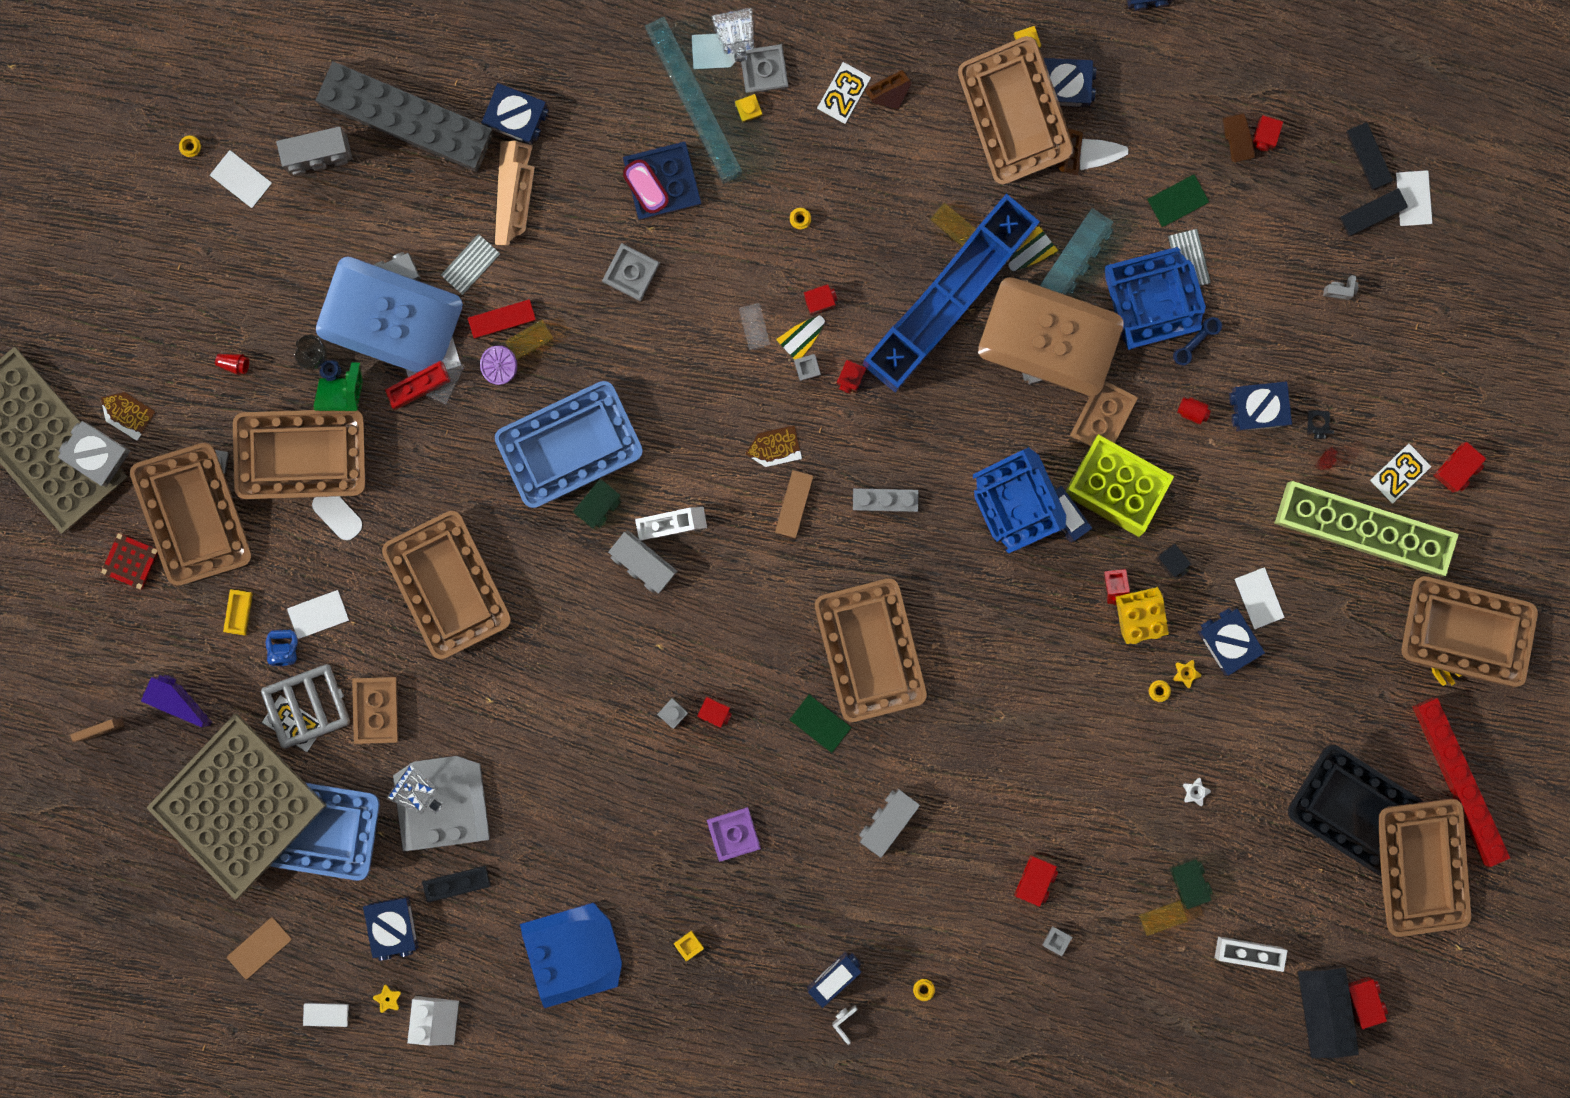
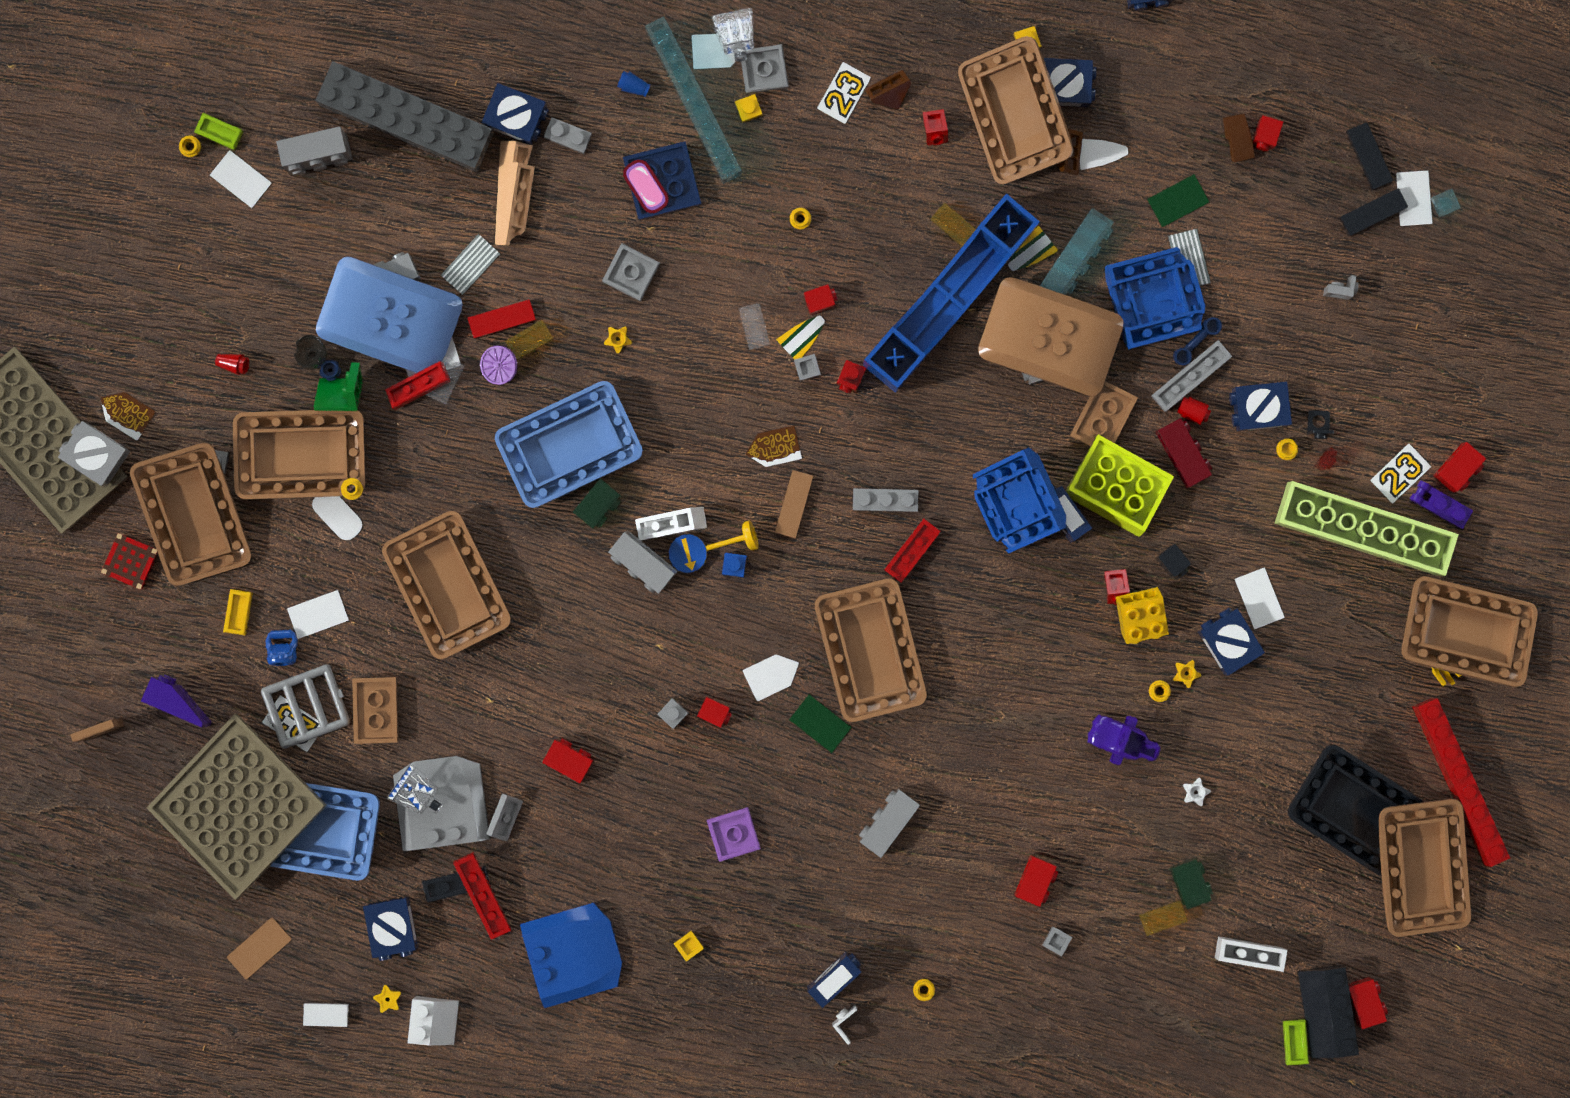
(218, 131): none -> lime tile
(358, 489): none -> yellow plate
(482, 895): none -> red plate
(504, 817): none -> light grey plate
(567, 135): none -> light grey plate
(568, 760): none -> red brick
(613, 334): none -> yellow plate
(633, 84): none -> blue cone
(690, 553): none -> piece
(734, 565): none -> blue brick
(770, 676): none -> white sticker
(912, 550): none -> red plate
(935, 127): none -> red bracket
(1122, 739): none -> dark purple piece
(1184, 452): none -> dark red brick
(1191, 376): none -> light grey plate
(1287, 449): none -> yellow plate
(1295, 1042): none -> lime tile
(1441, 505): none -> dark purple plate
(1445, 203): none -> clear light blue plate

